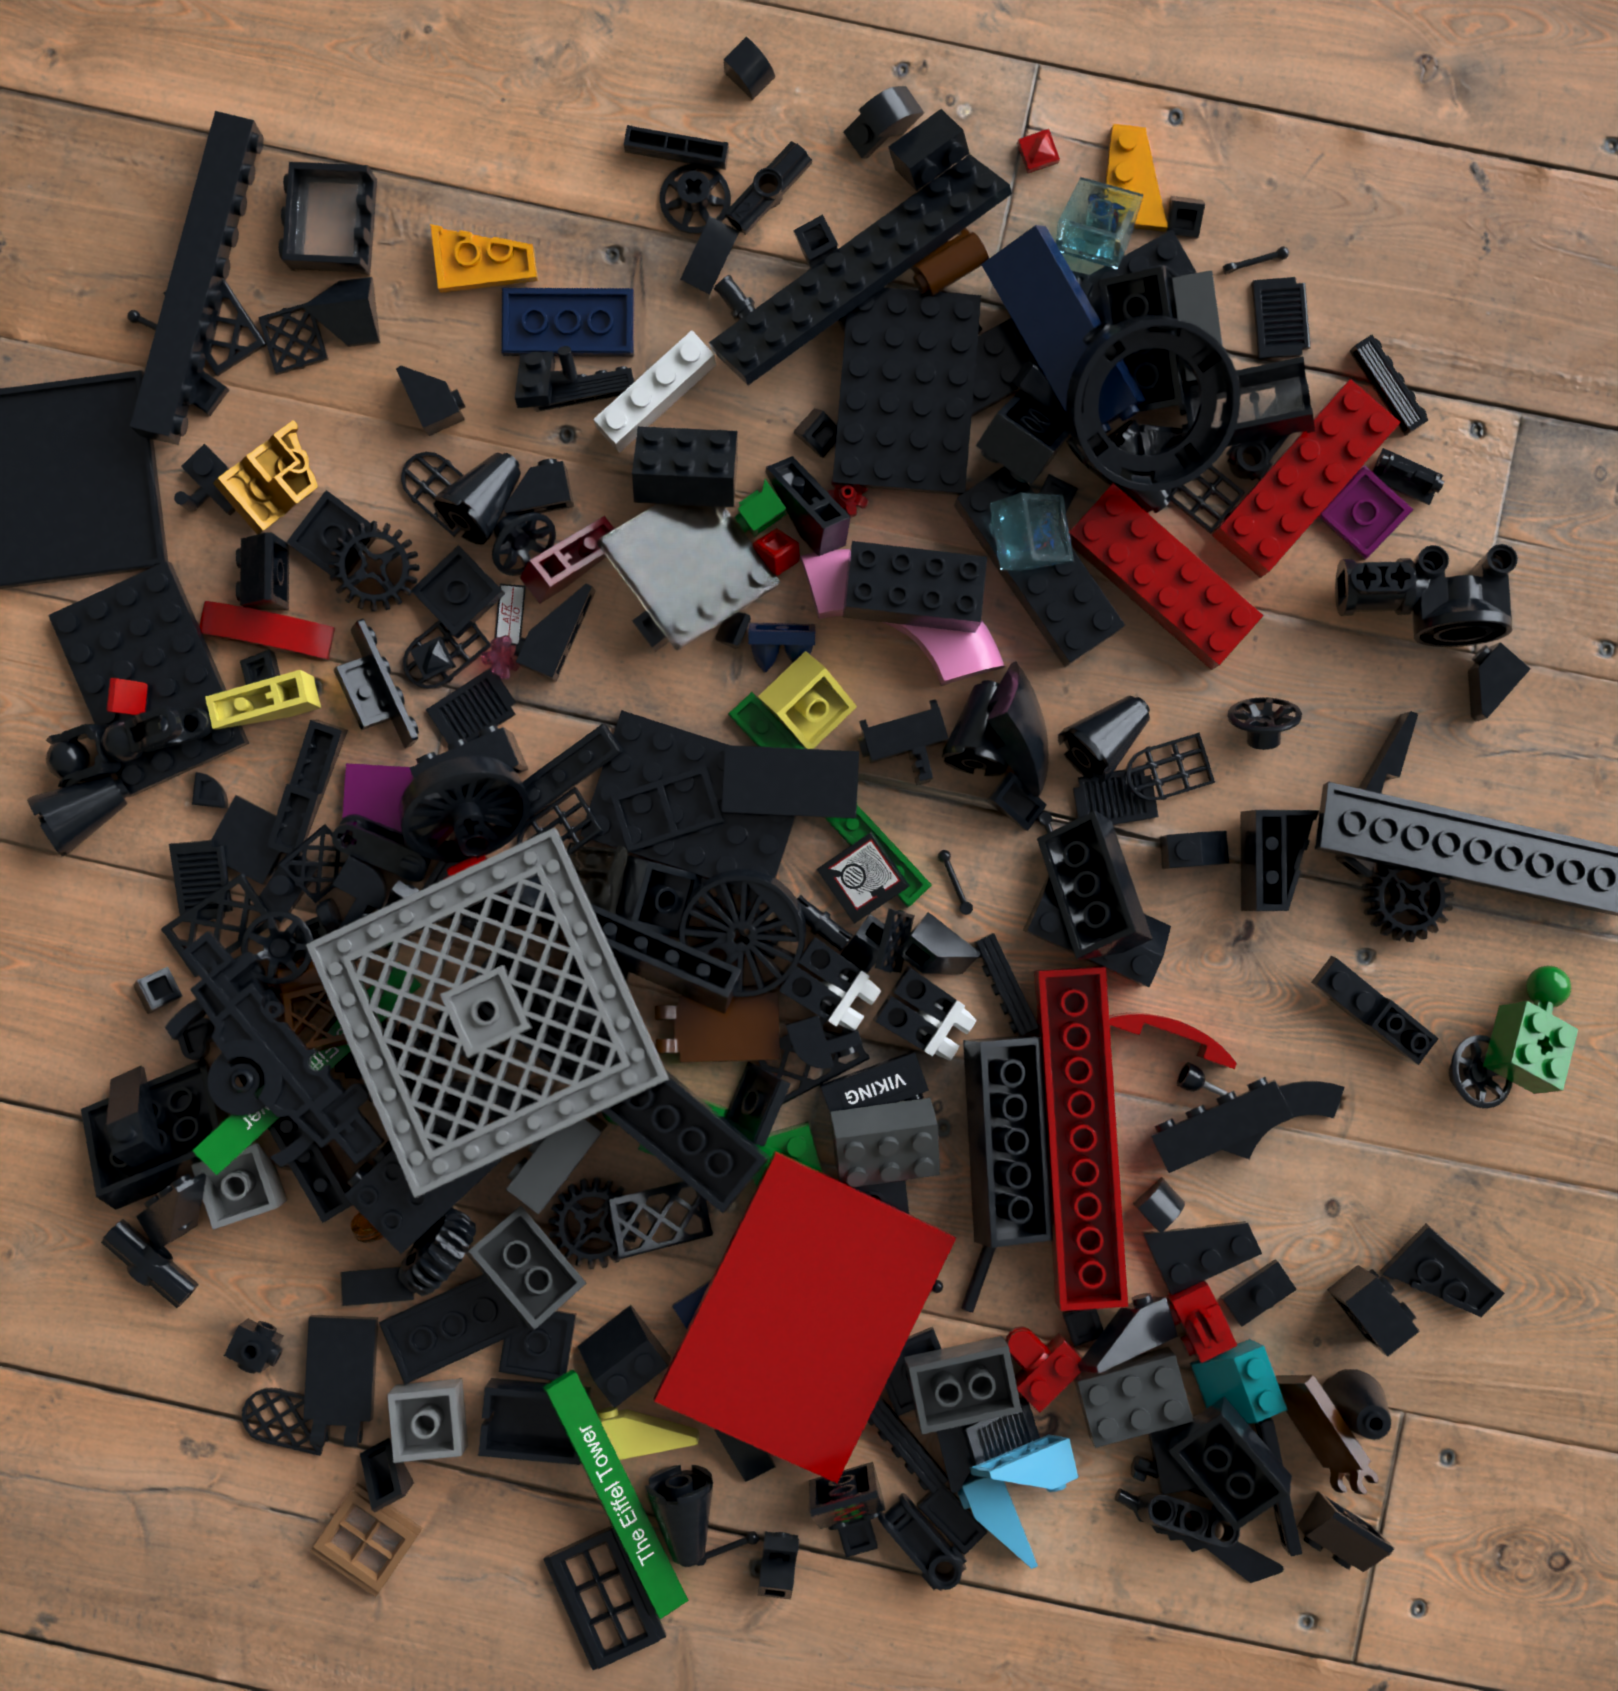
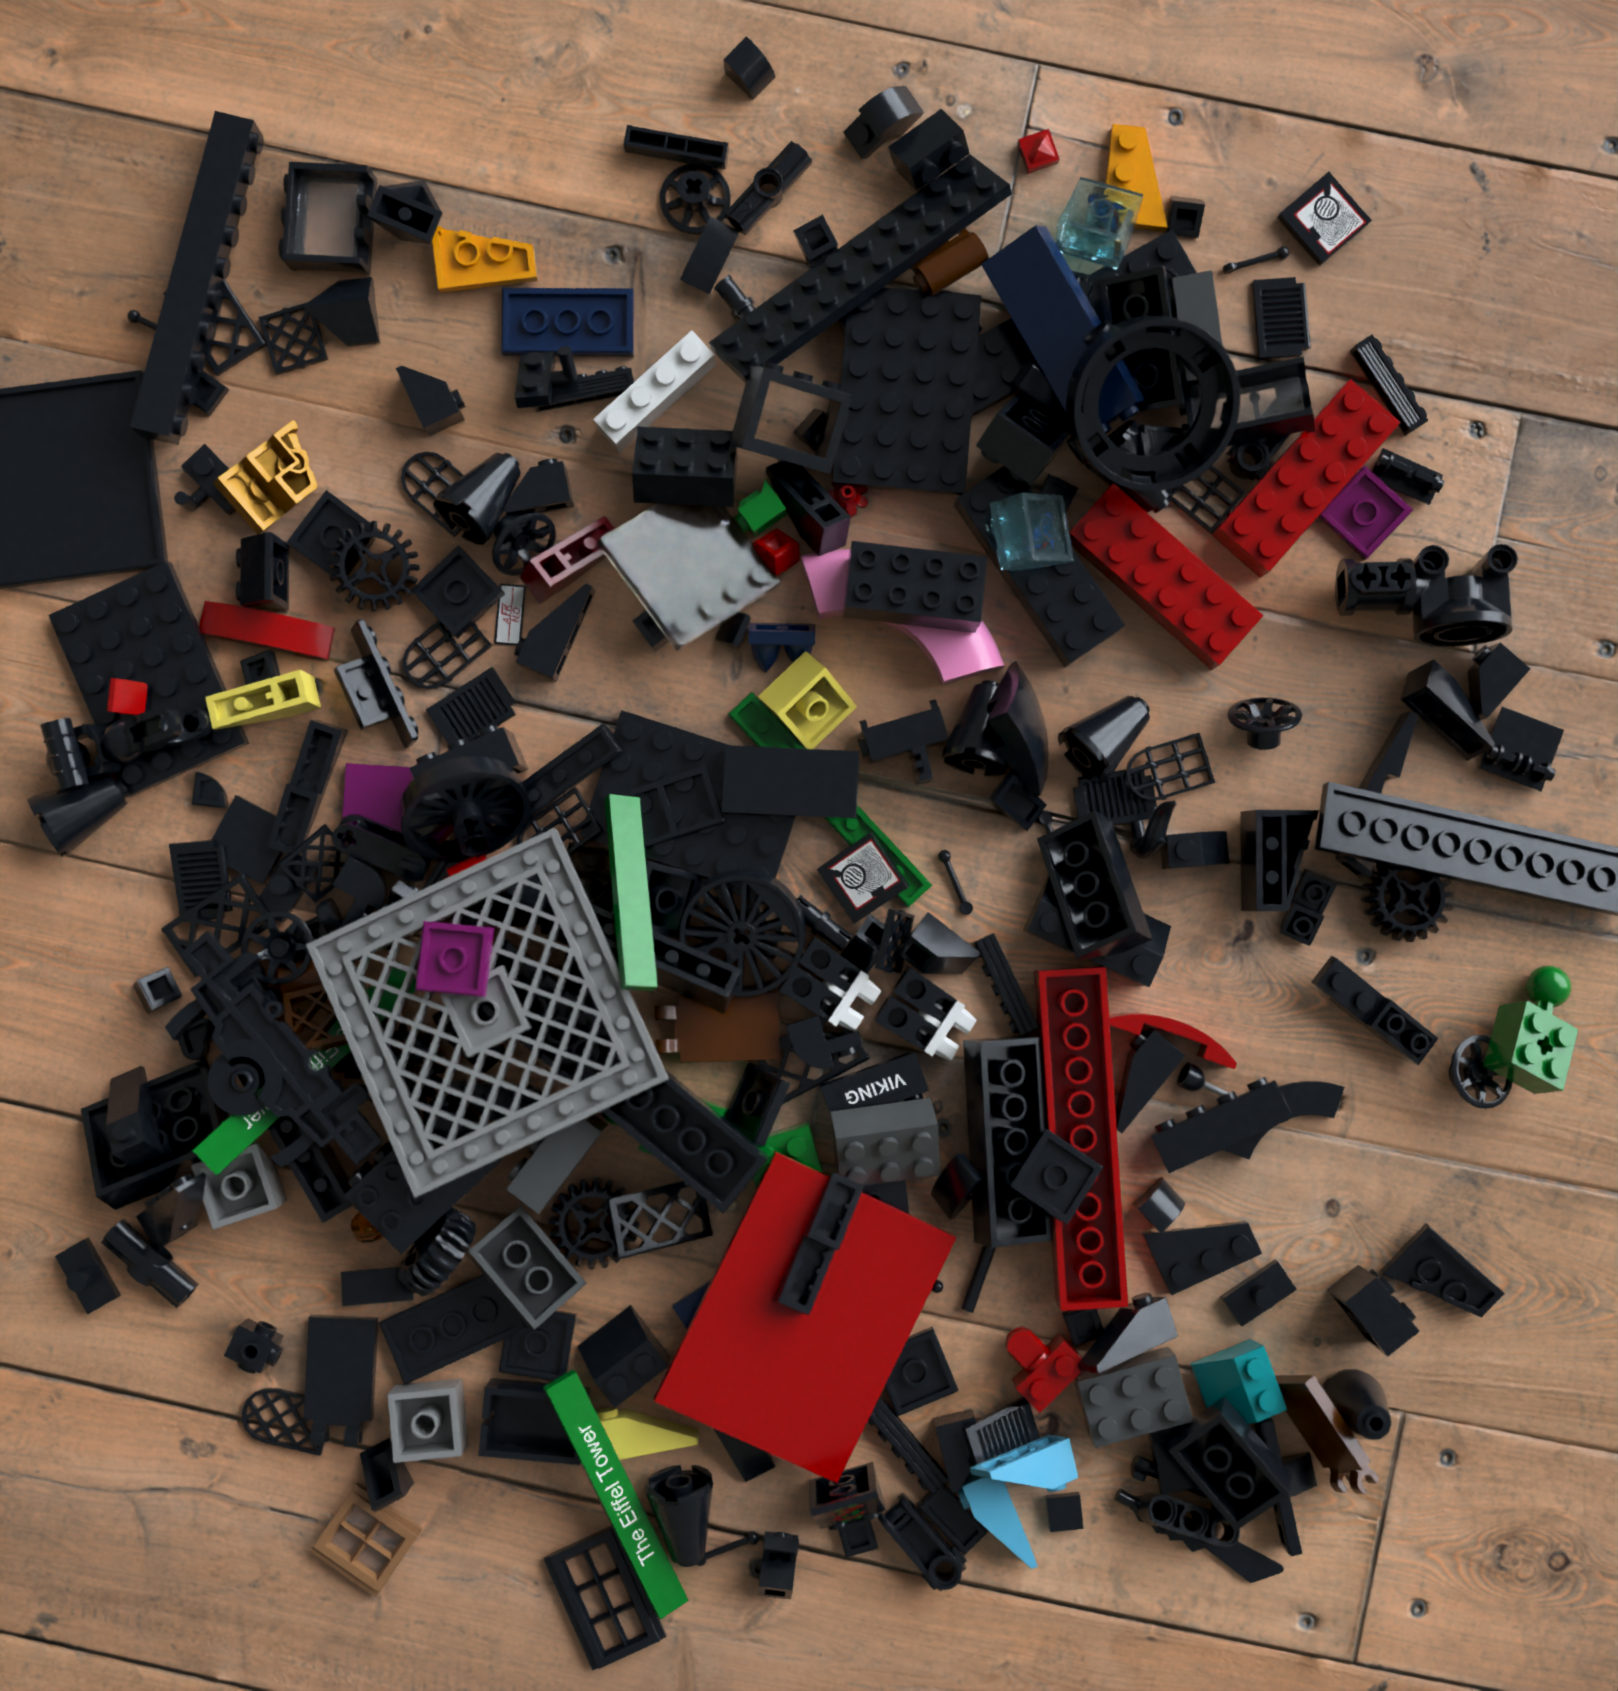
(64, 754): none -> black axle
(87, 1275): none -> black tile
(406, 211): none -> black slope
(433, 658): black tile -> none
(454, 959): none -> magenta tile
(501, 657): clear pink plant -> none
(630, 893): none -> tile
(752, 405): none -> black window
(818, 1244): none -> black slope
(955, 1185): none -> black slope
(962, 1384): dark grey brick -> none
(1055, 1176): none -> black tile
(1064, 1511): none -> black tile
(1145, 1071): none -> black slope
(1150, 841): none -> black piece
(1201, 1321): red brick -> none
(1302, 1472): none -> black slope
(1307, 907): none -> black slope
(1324, 218): none -> tile
(1343, 1534): black slope -> none
(1446, 709): none -> black slope
(1522, 749): none -> black hinge

